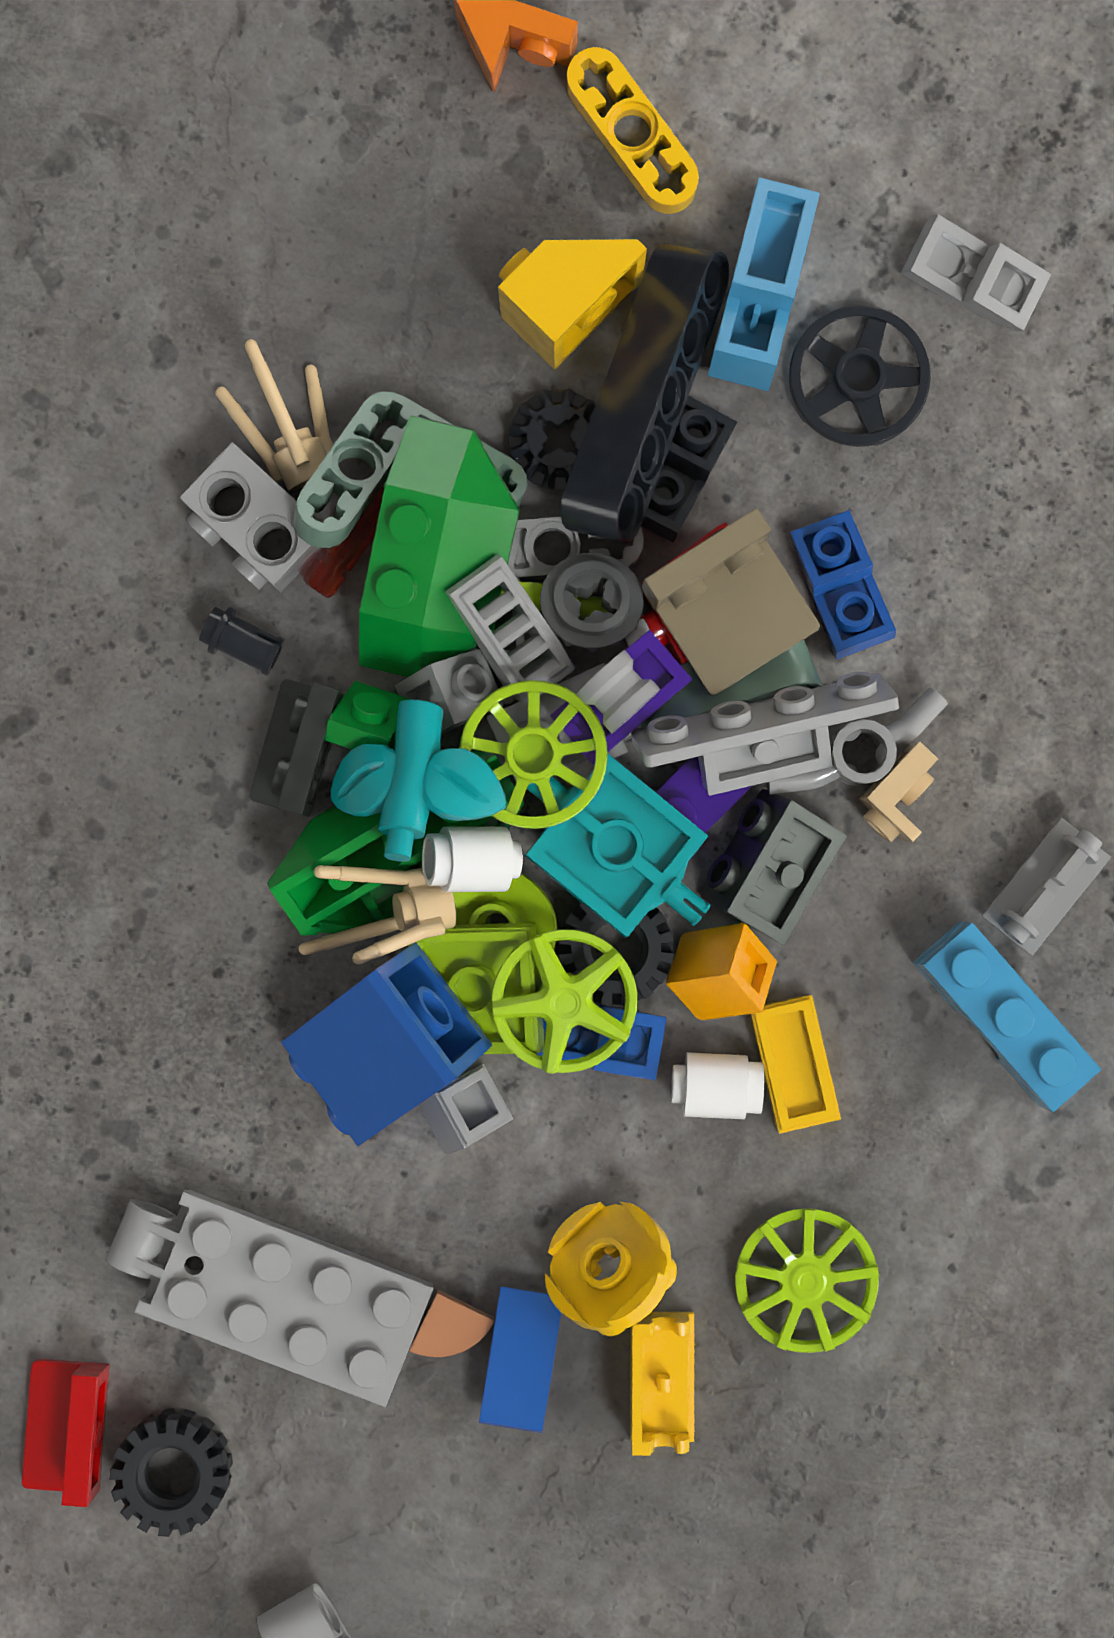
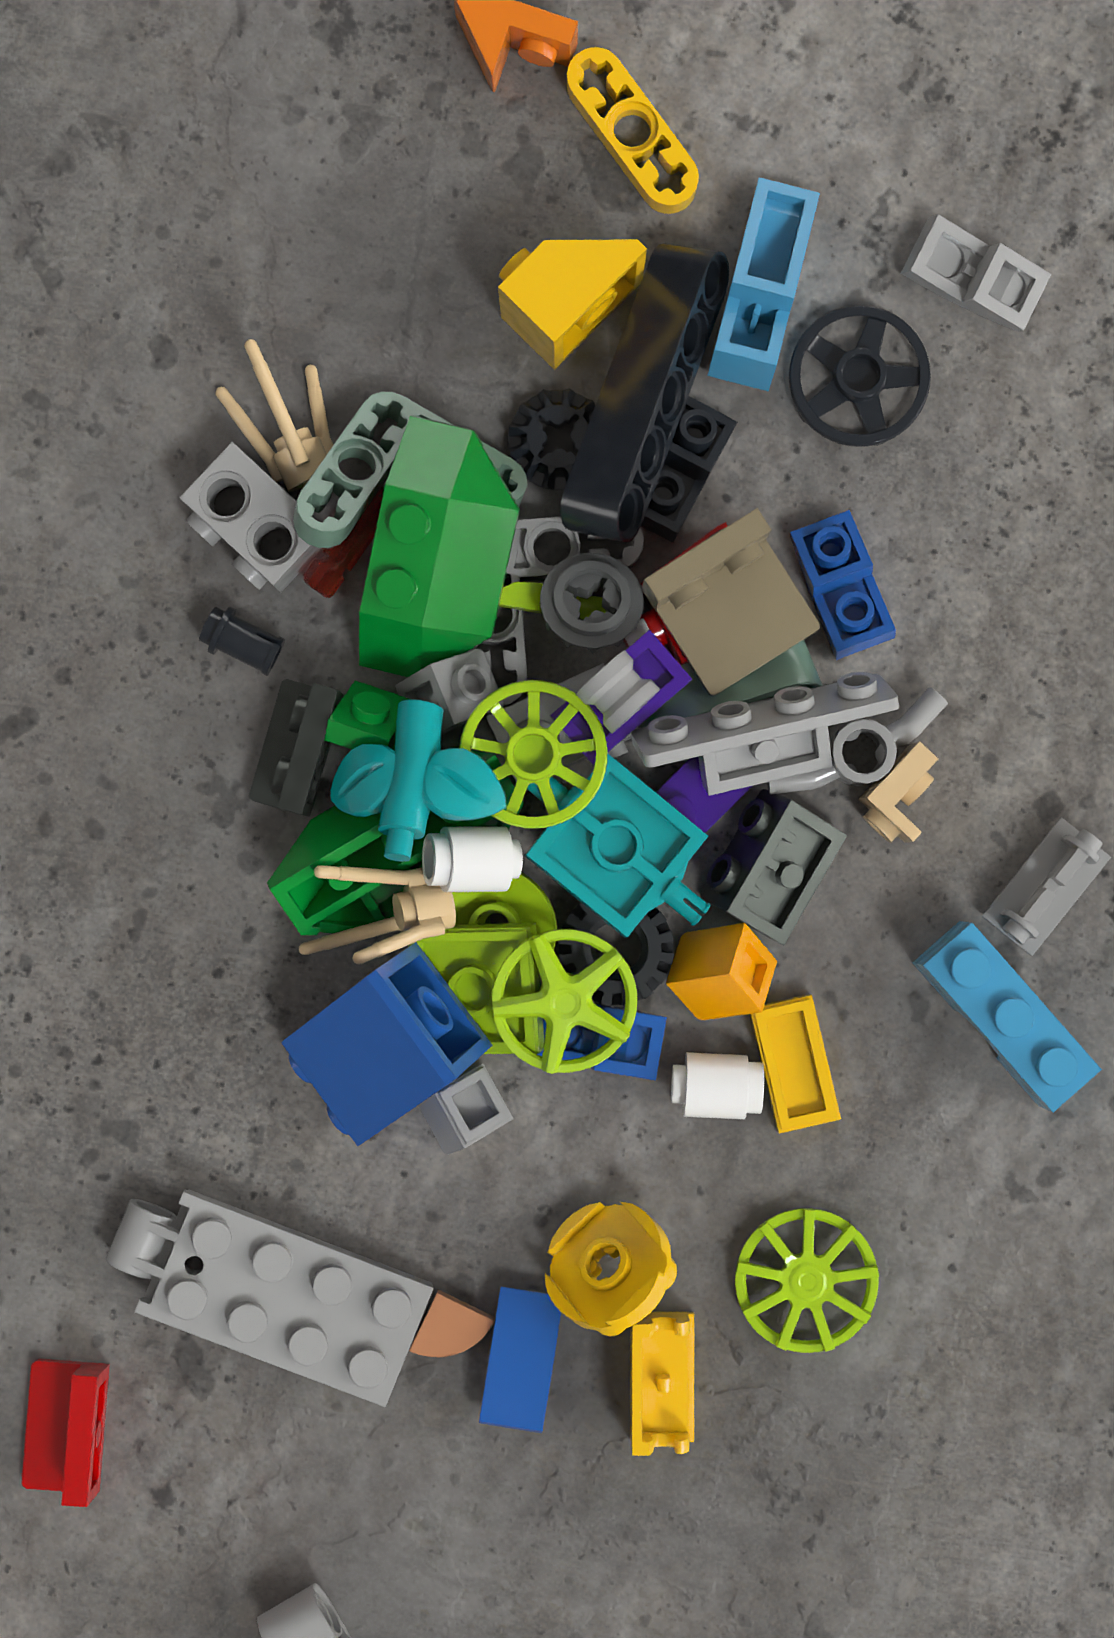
(150, 1504): black tyre -> none
(536, 658): light grey slope -> none

